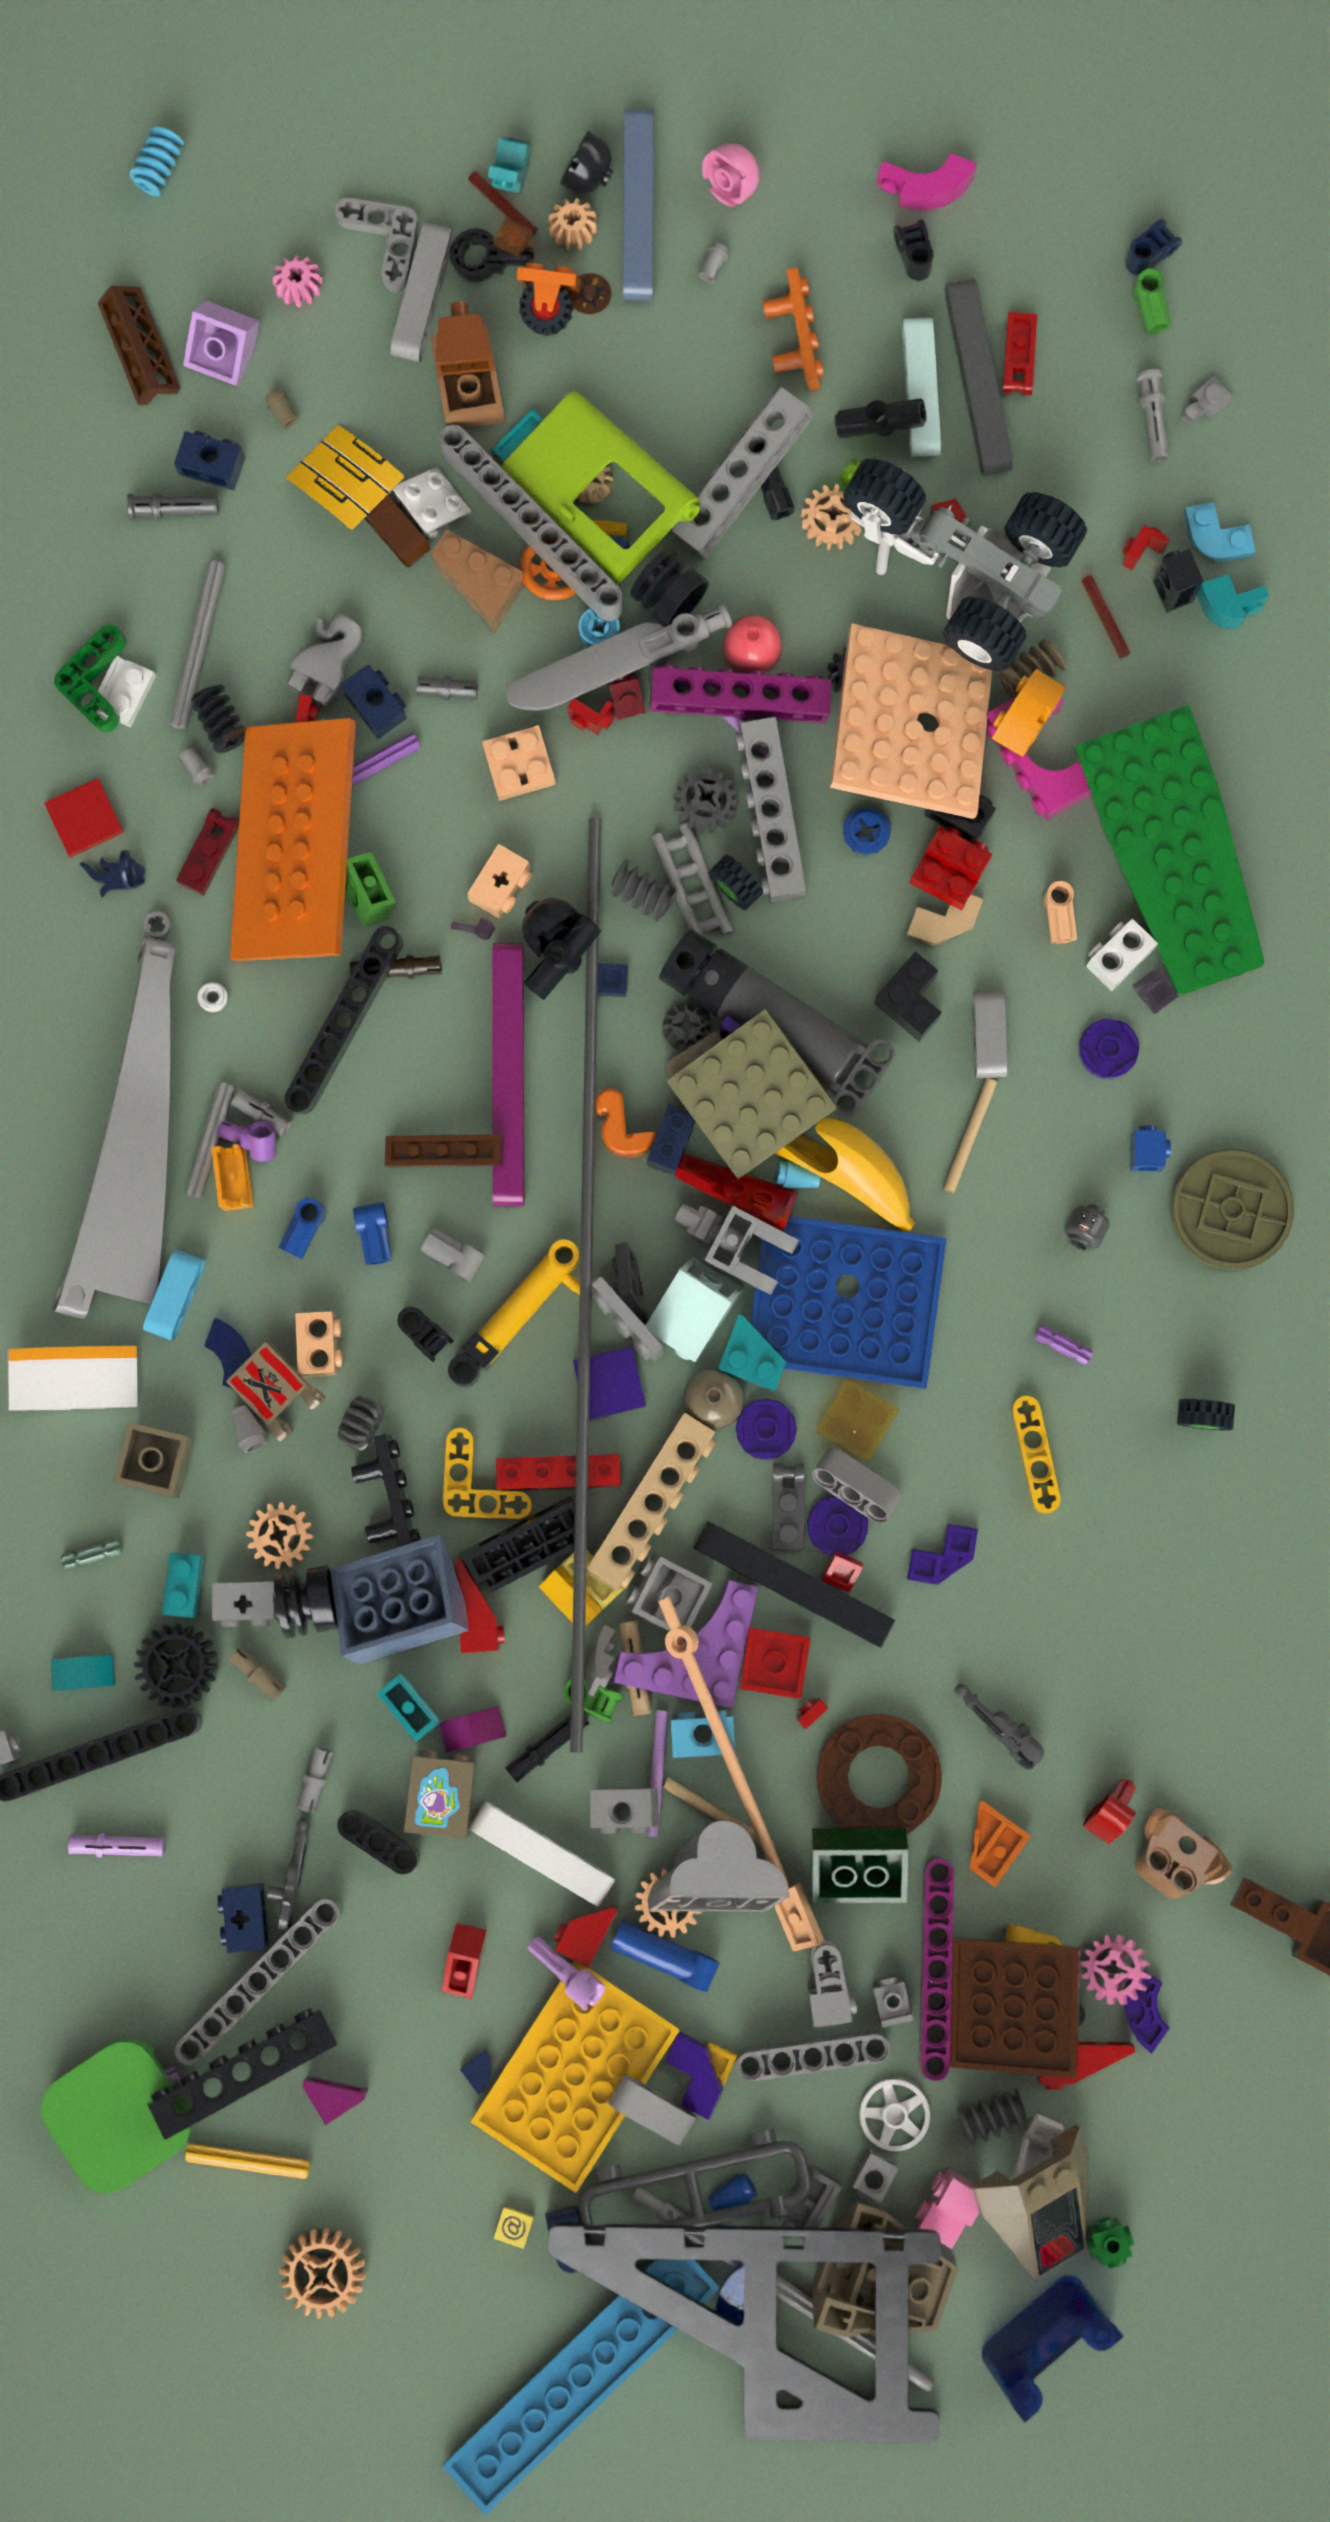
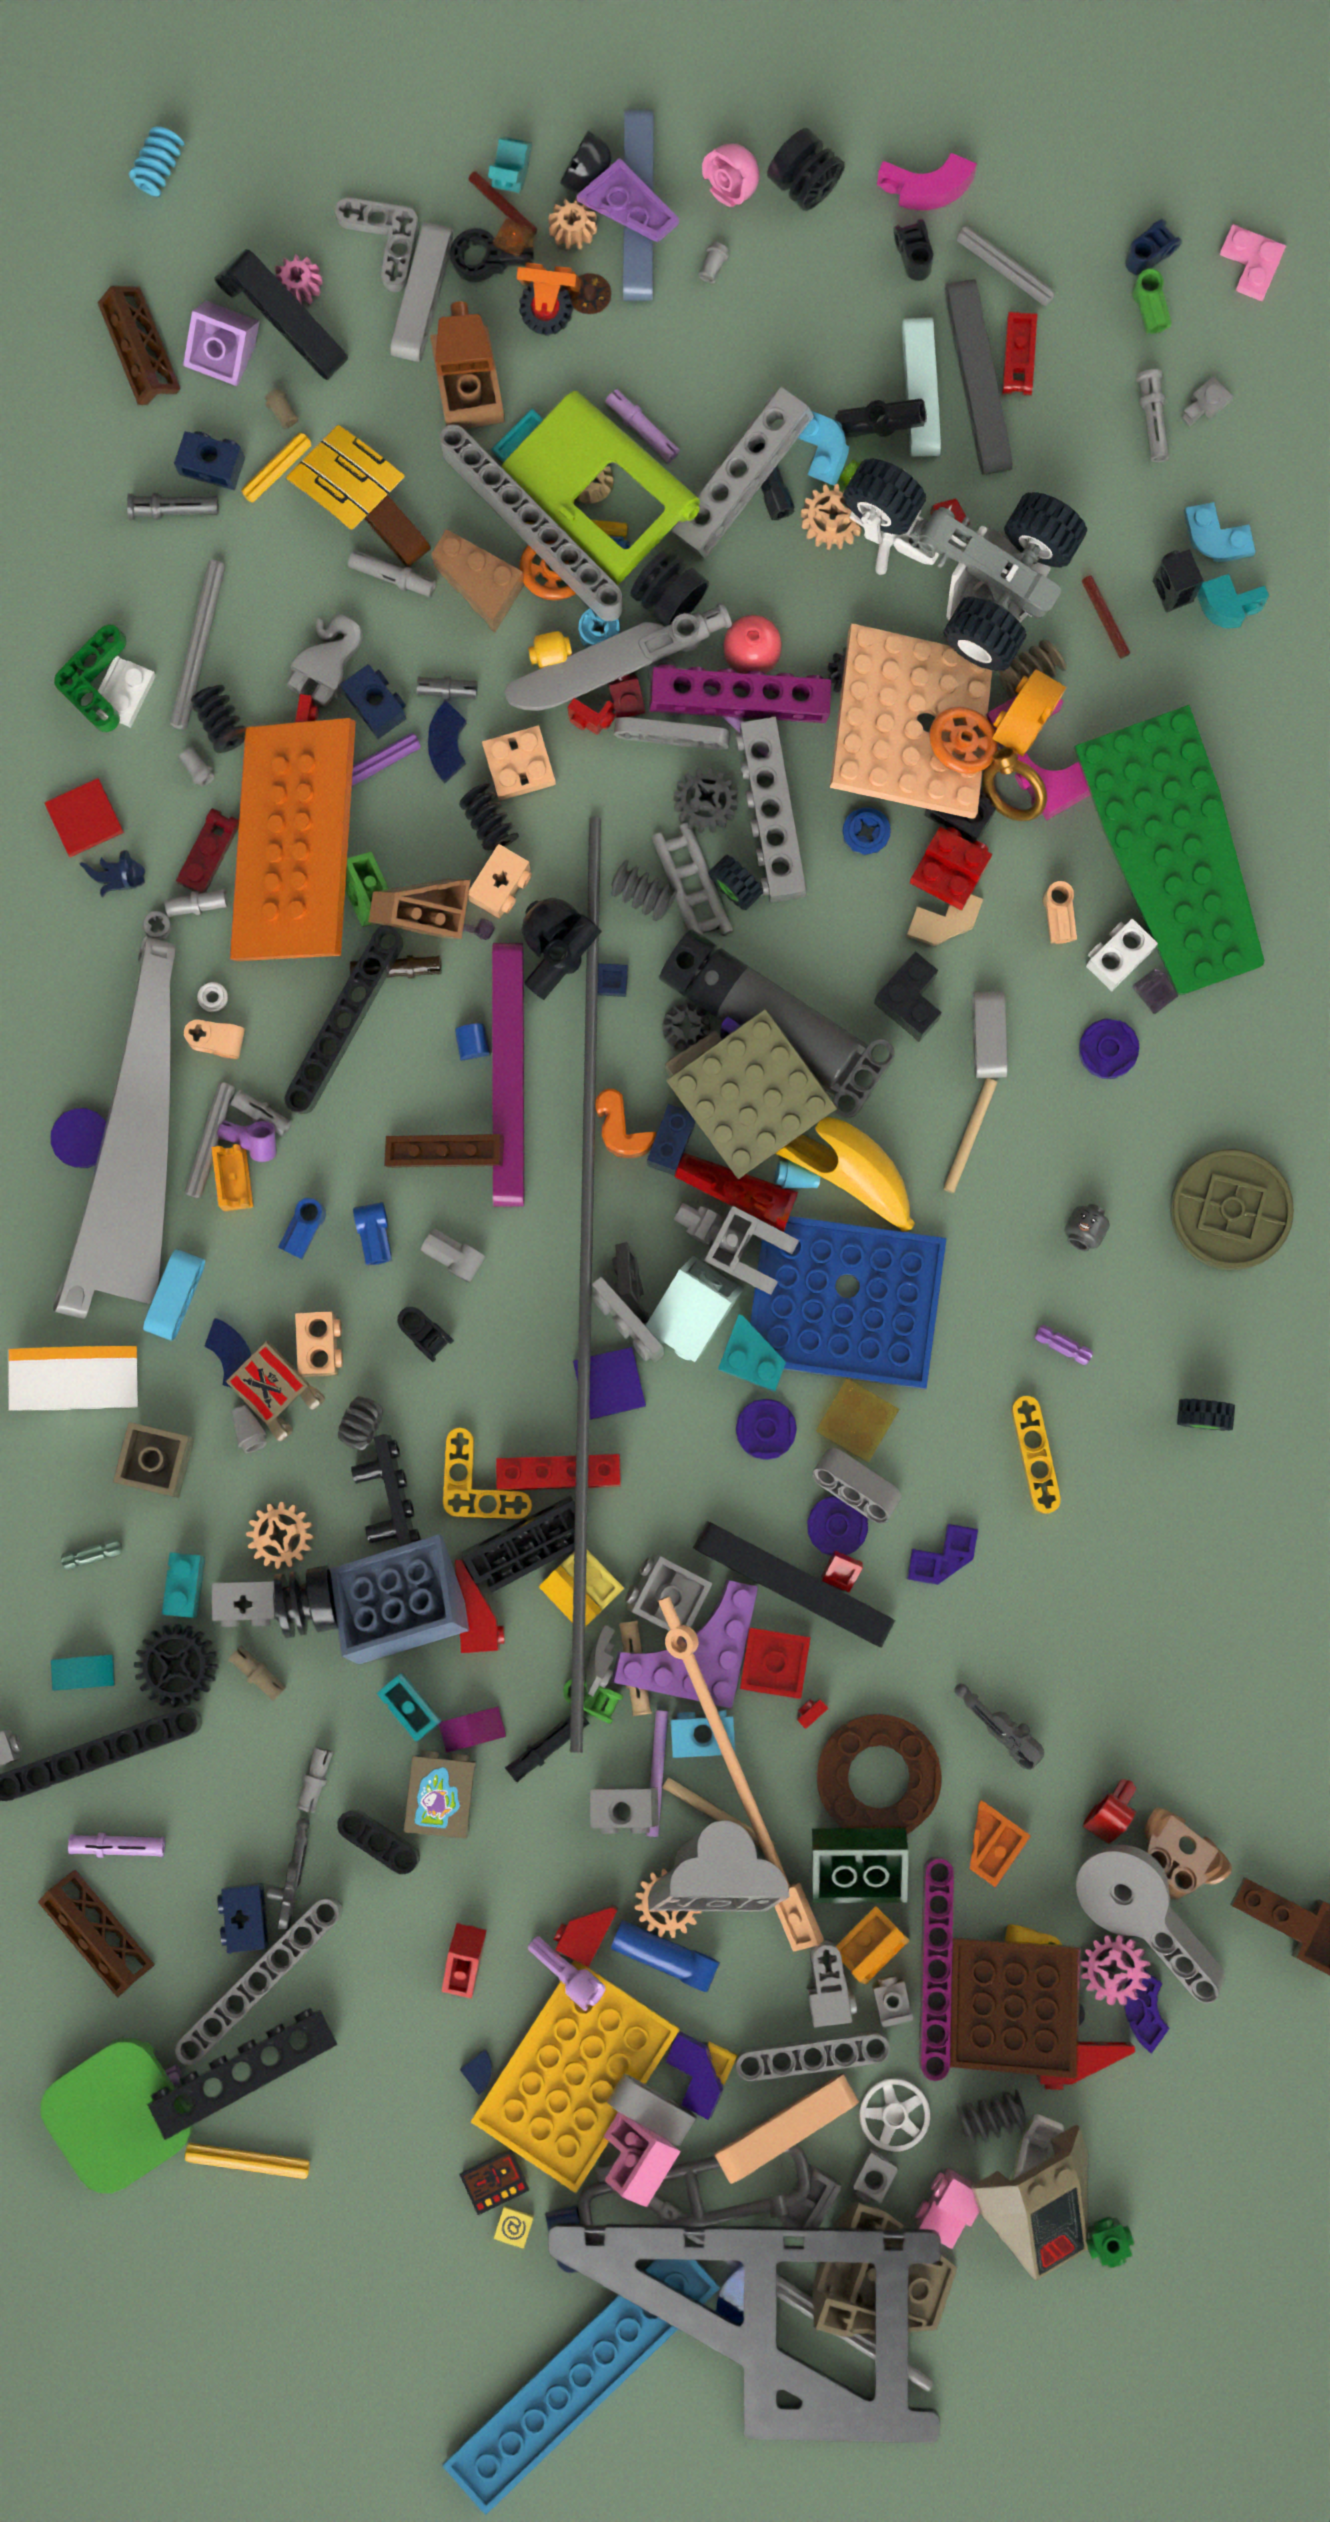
(78, 1137): none -> dark purple tile
(86, 1937): none -> reddish brown fence
(196, 903): none -> light grey pin
(219, 1038): none -> light nougat piece
(252, 278): none -> black beam
(276, 467): none -> yellow axle
(332, 2098): magenta slope -> none
(333, 2283): light nougat gear -> none
(403, 577): none -> light grey pin
(423, 908): none -> medium nougat wedge
(431, 501): white hinge -> none
(443, 741): none -> clear blue tile
(472, 1041): none -> blue brick
(485, 818): none -> black piece
(494, 2182): none -> piece
(515, 1312): yellow piece -> none
(542, 1853): white beam -> none
(549, 649): none -> yellow head
(629, 201): none -> medium lavender wing
(633, 417): none -> lavender pin
(642, 2161): none -> bright pink brick
(672, 733): none -> light grey beam
(687, 1432): tan brick -> none
(714, 1398): dark tan cylinder -> none
(734, 2192): blue cone -> none
(786, 2128): none -> light nougat beam
(788, 1508): dark grey plate -> none
(805, 169): none -> black wheel
(808, 340): orange plate -> none
(831, 449): none -> medium azure plate
(871, 1945): none -> light orange bracket
(944, 749): none -> orange plate
(1006, 265): none -> light grey axle
(1007, 762): none -> pearl gold piece
(1041, 2336): clear blue windscreen -> none
(1146, 1913): none -> light grey beam
(1148, 537): red bracket -> none
(1149, 1149): blue brick -> none
(1258, 254): none -> bright pink plate

